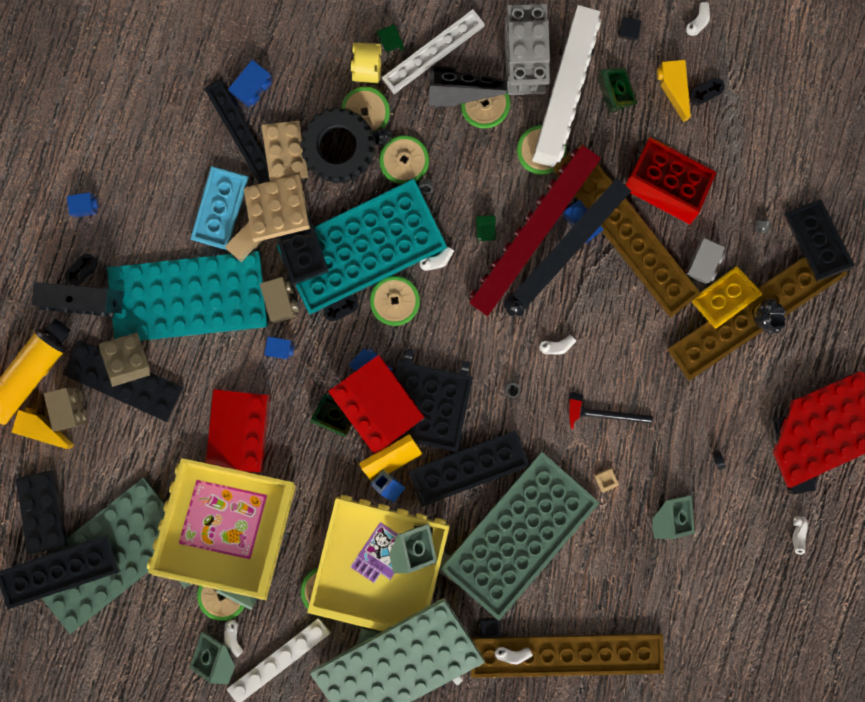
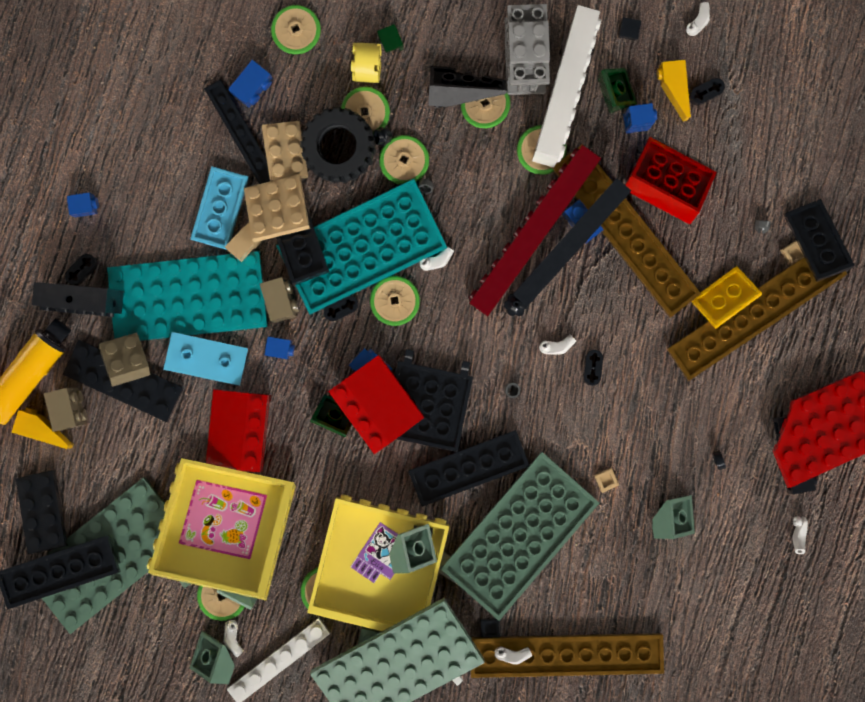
(205, 358): none -> medium azure plate
(293, 17): none -> tan wheel
(387, 486): blue brick -> none
(391, 457): yellow tile -> none
(433, 51): white plate -> none
(485, 228): dark green panel -> none
(577, 411): black piece -> none
(597, 368): none -> black beam
(639, 118): none -> blue brick
(705, 261): light grey brick -> none
(769, 316): black hair -> none
(792, 253): none -> tan tile

